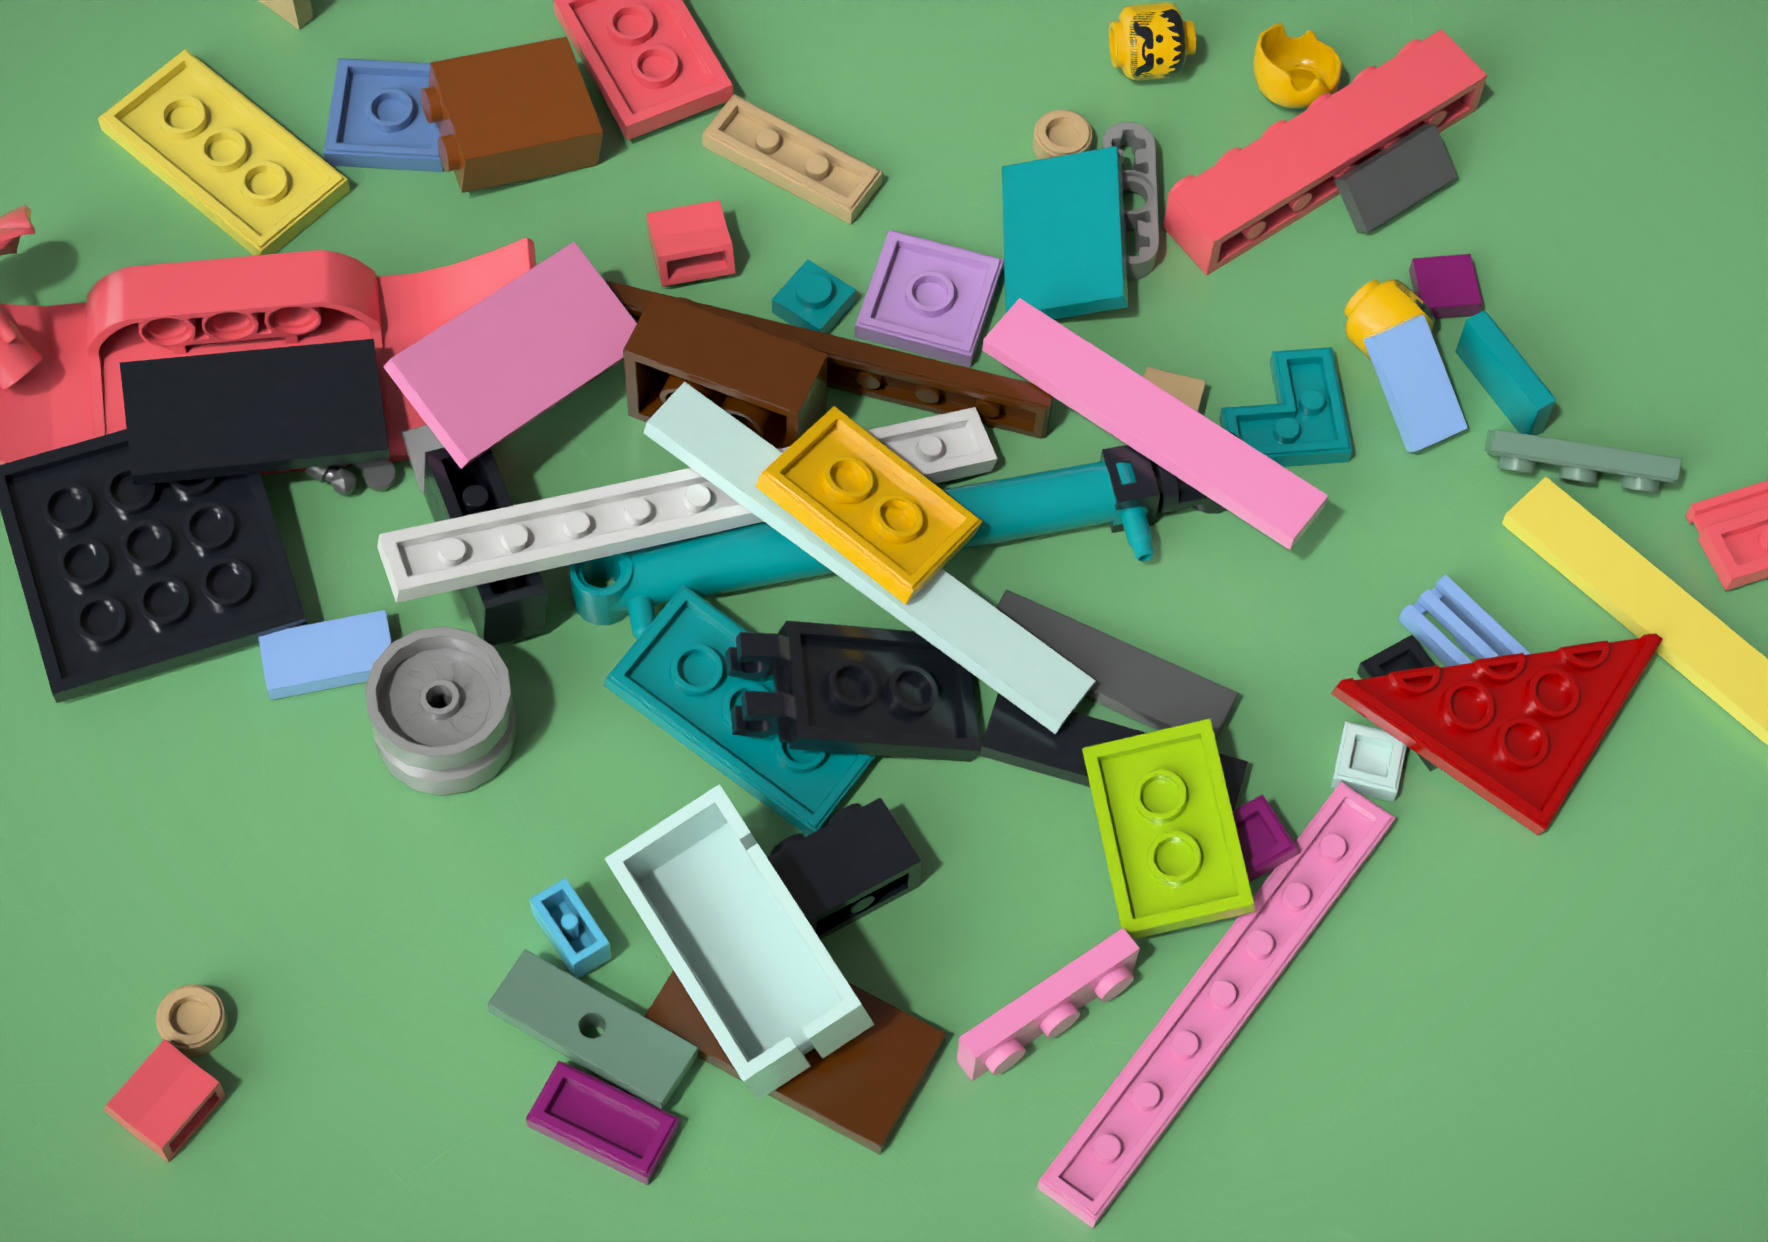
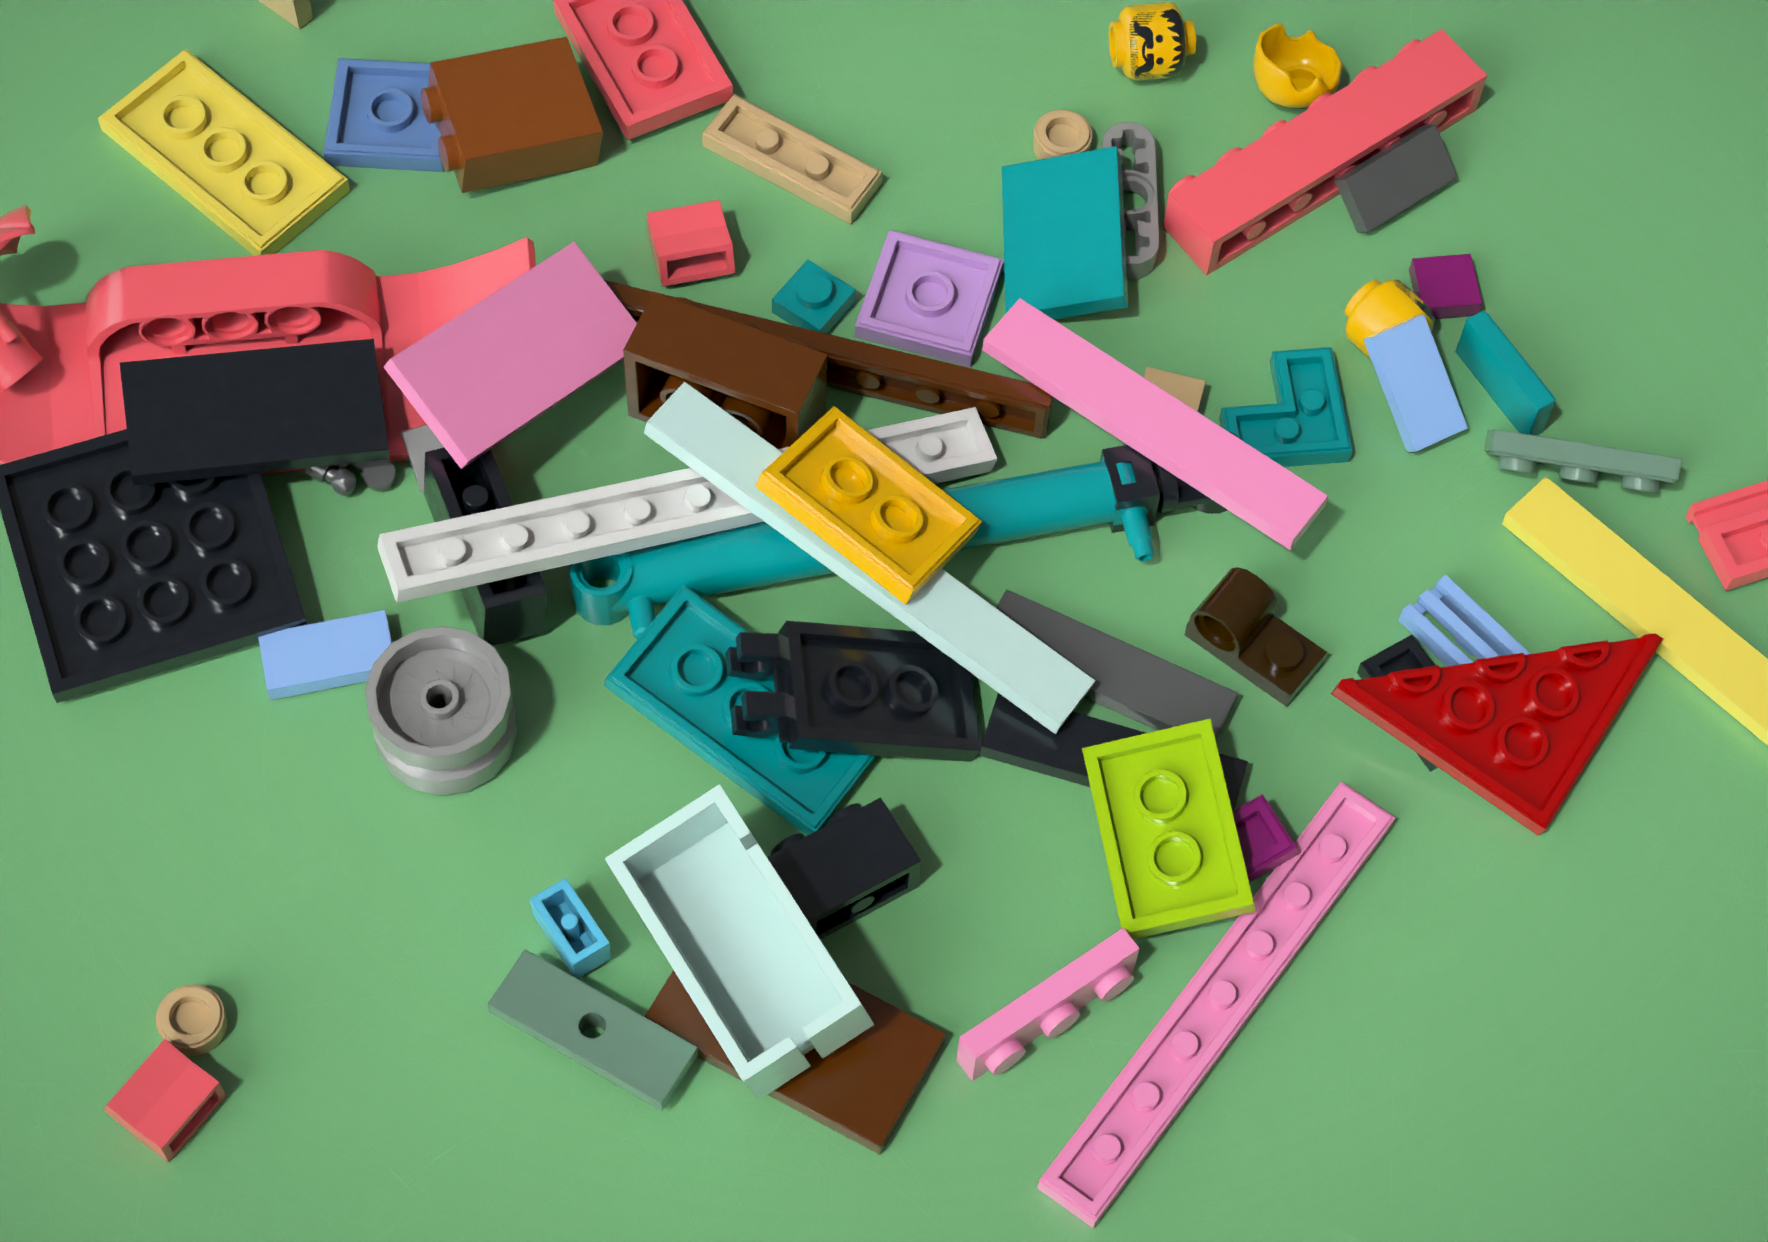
(603, 1122): magenta tile -> none
(1242, 632): none -> dark brown plate
(1369, 761): light aqua tile -> none

